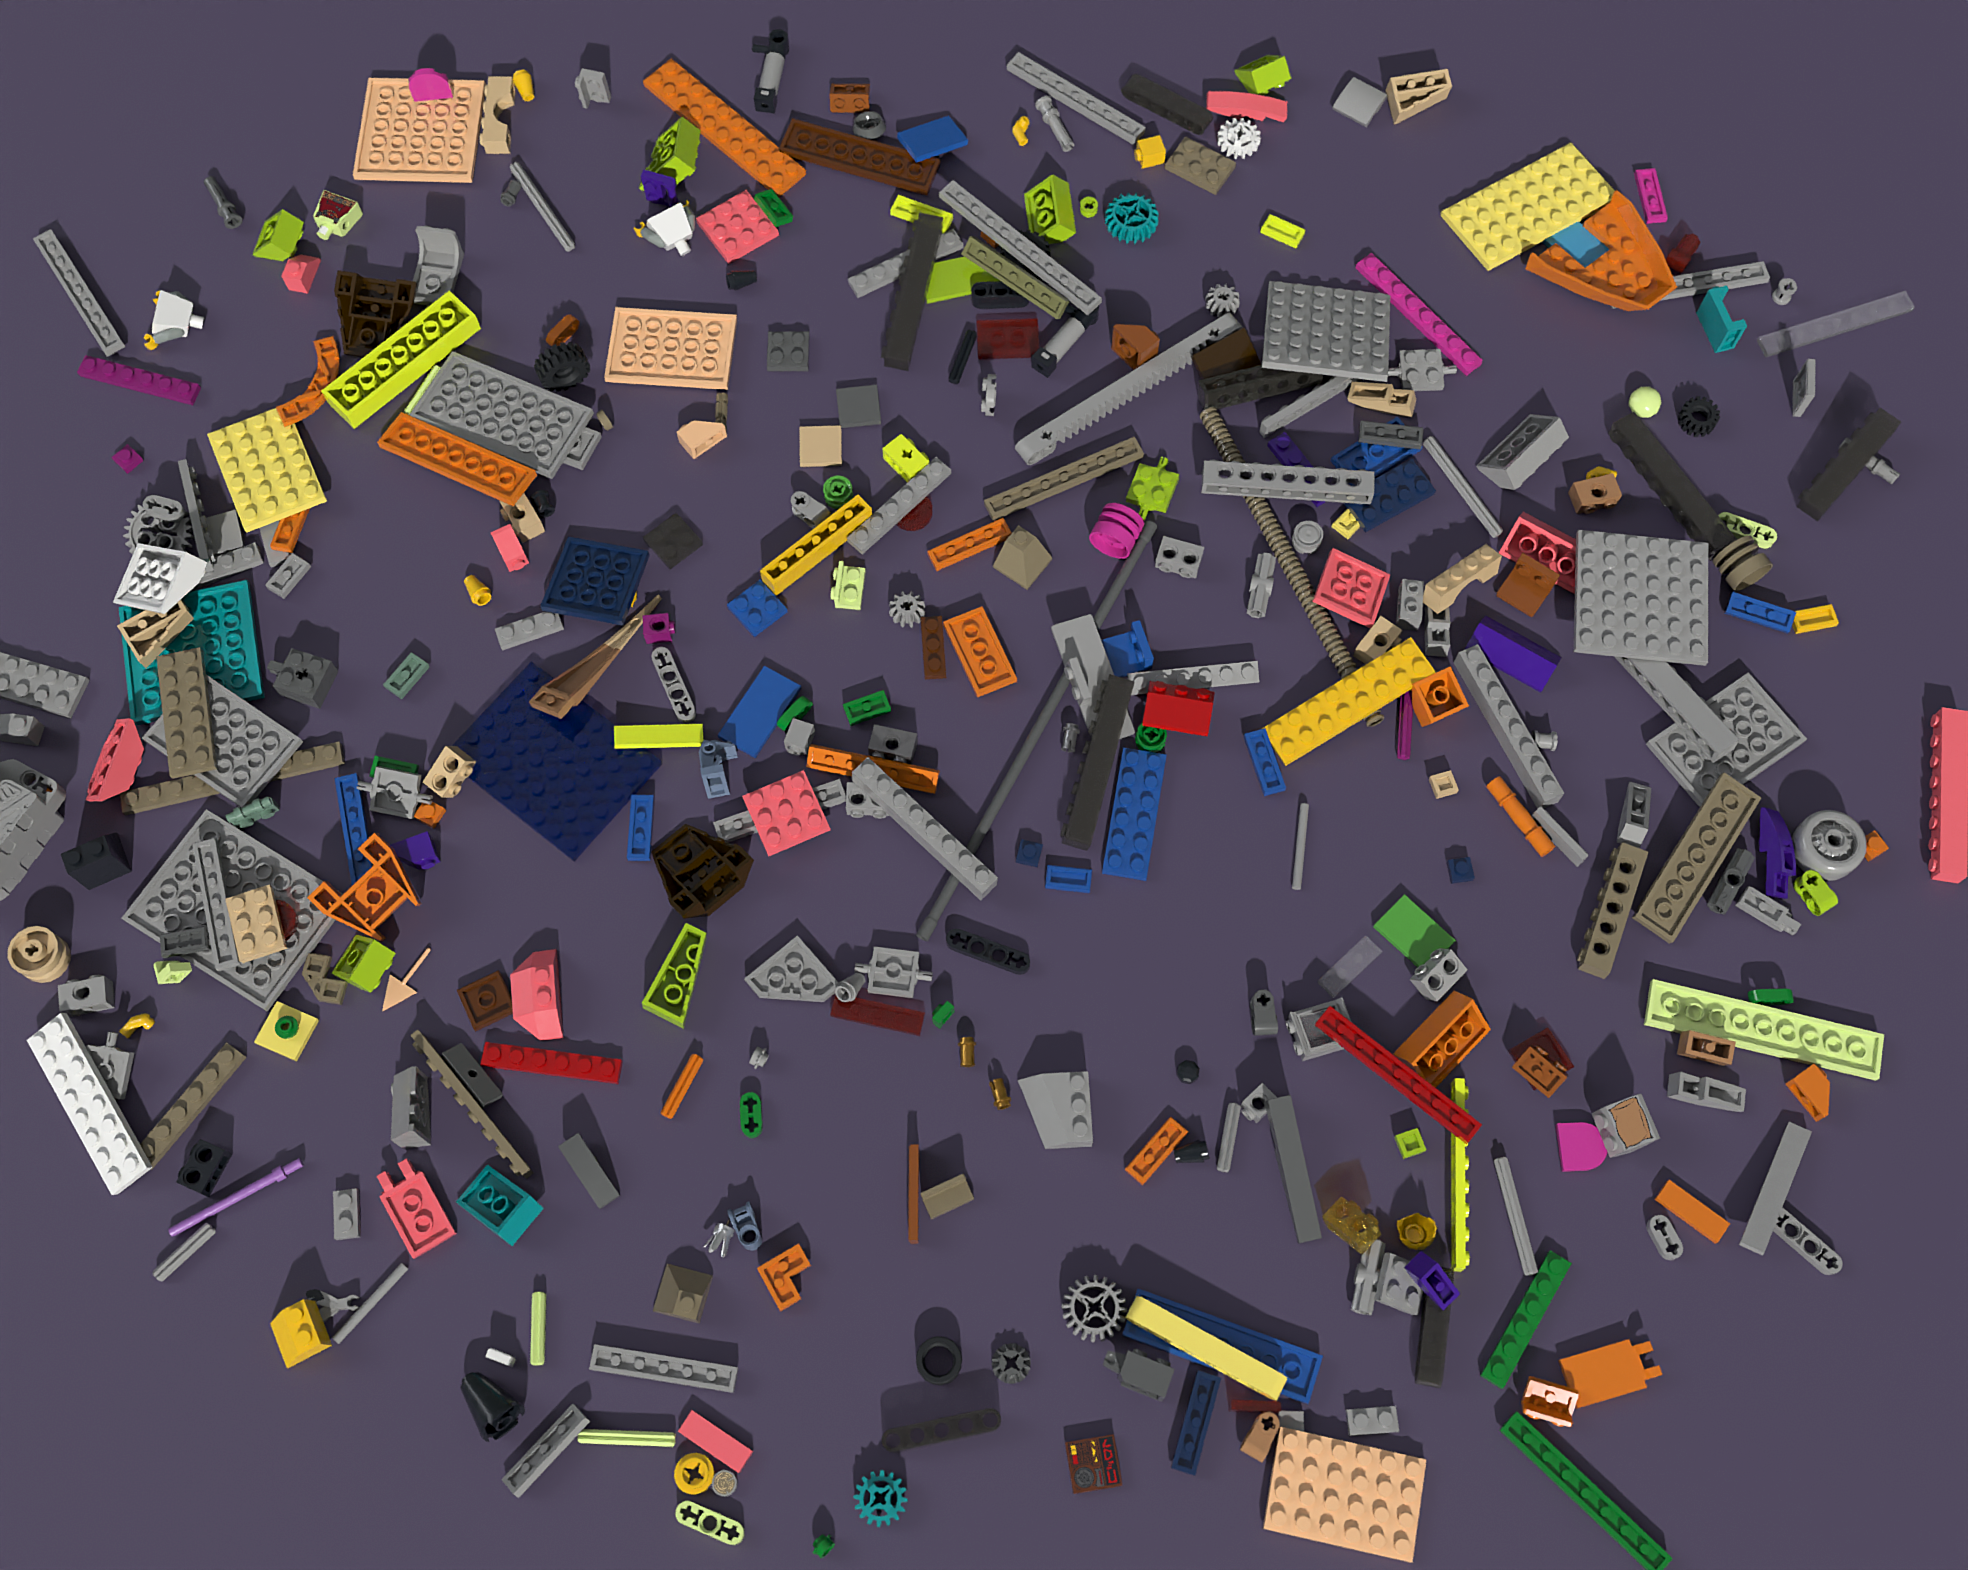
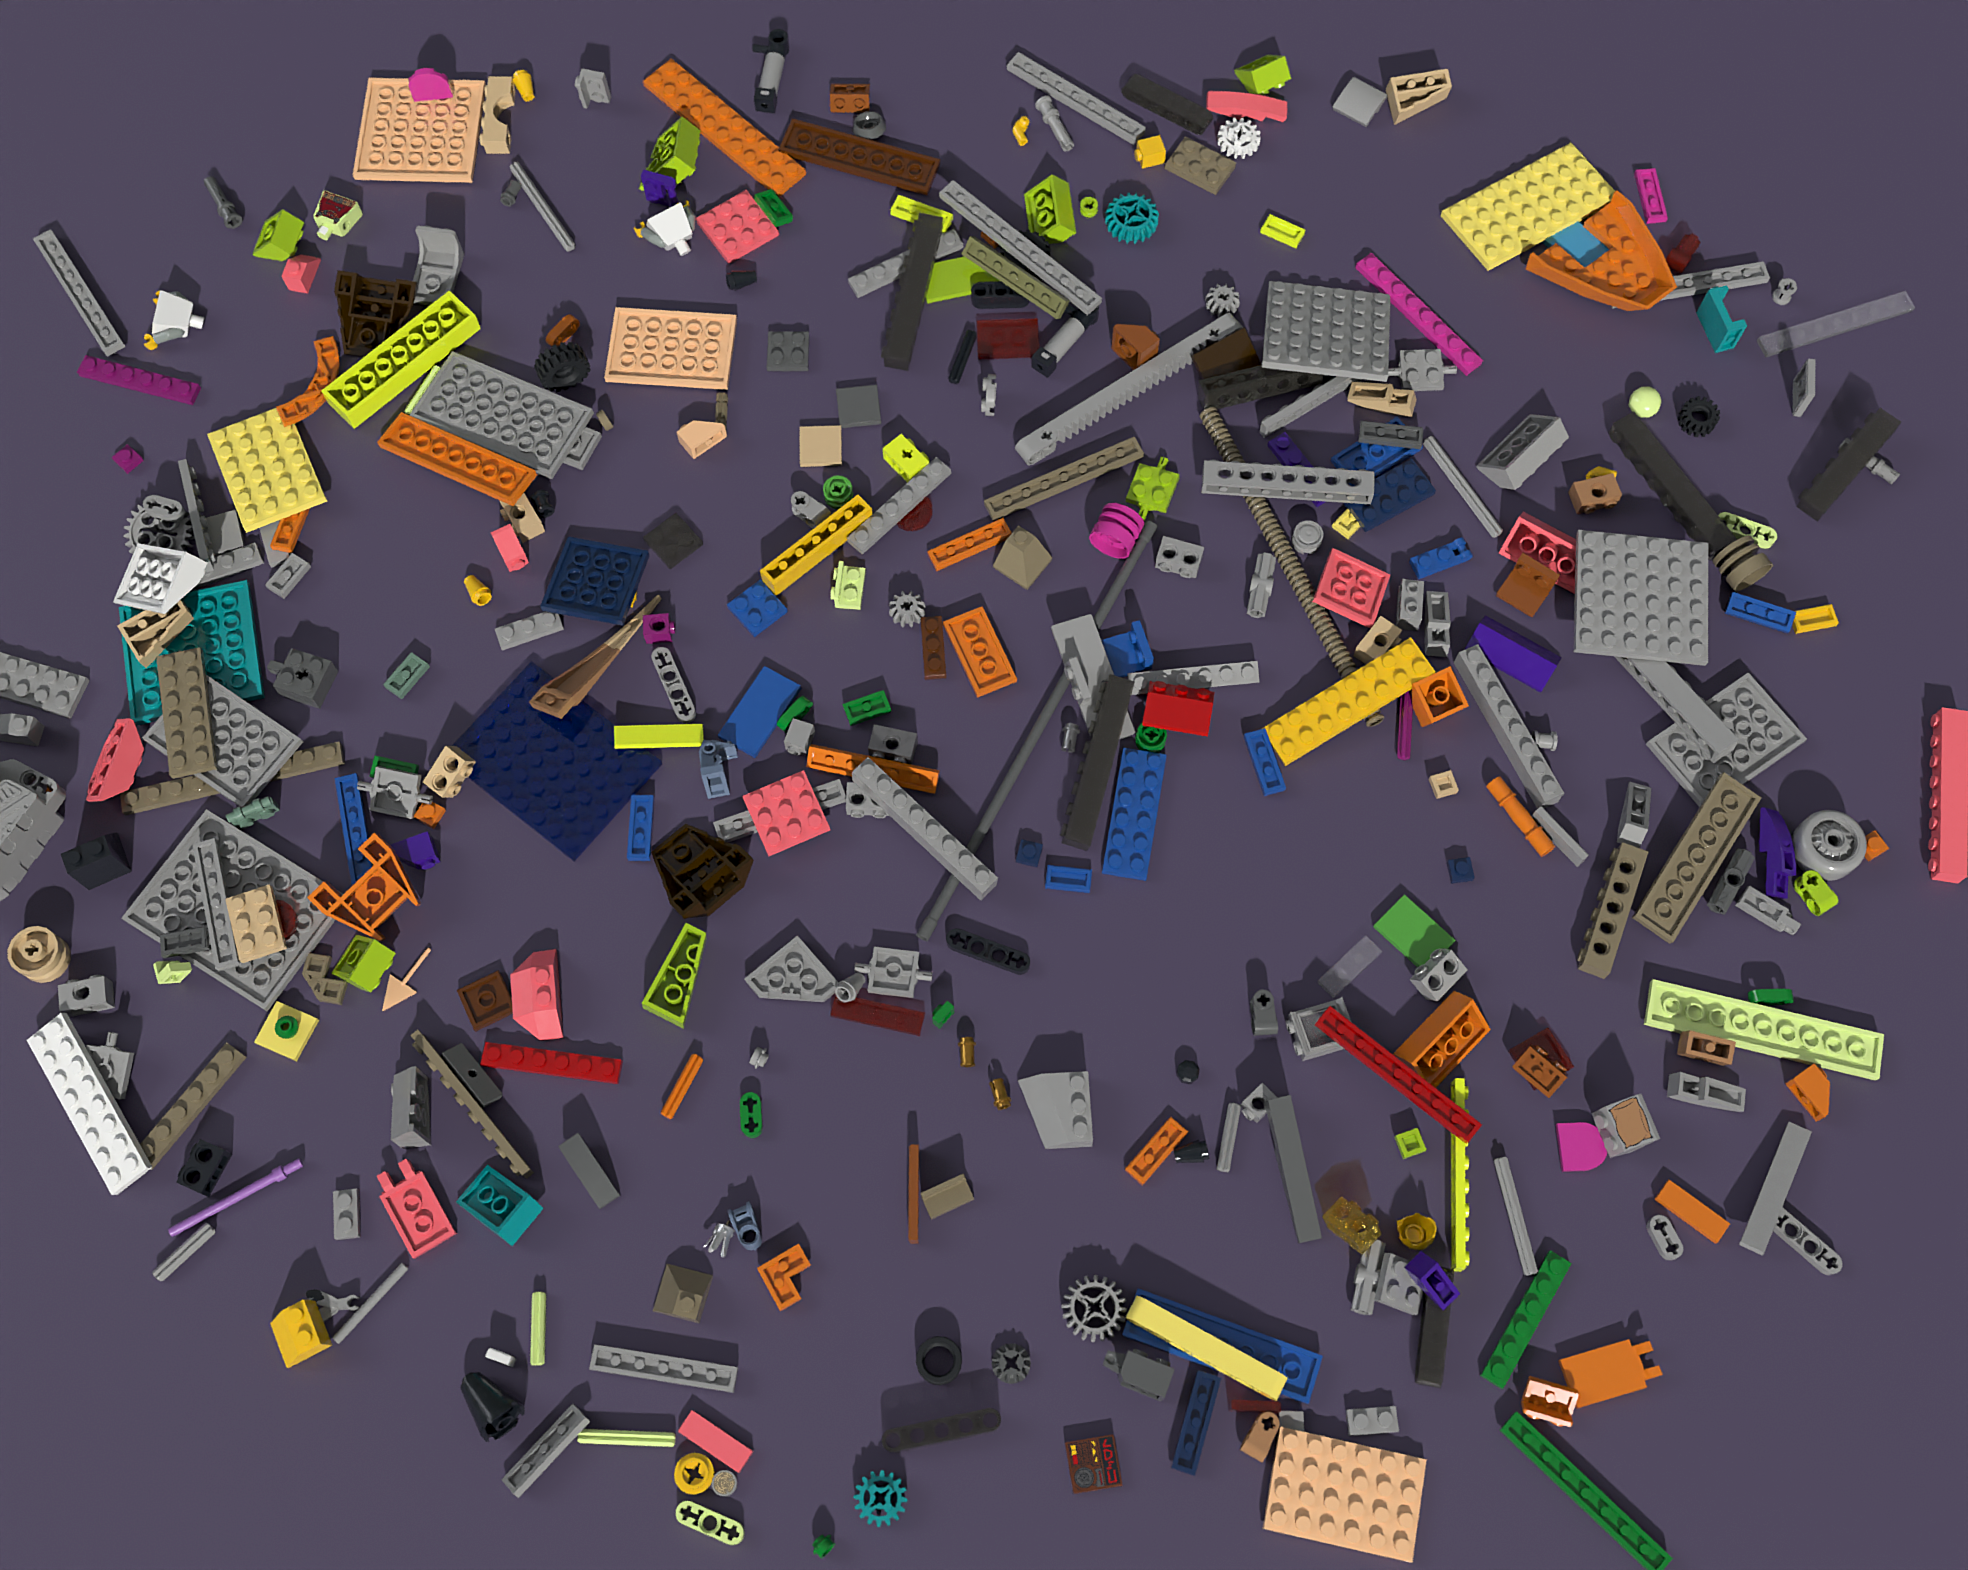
(135, 1022): yellow arm -> none
(932, 138): blue tile -> none
(1300, 846): light grey bar -> none
(1440, 558): none -> blue plate
(1444, 588): tan arch -> none

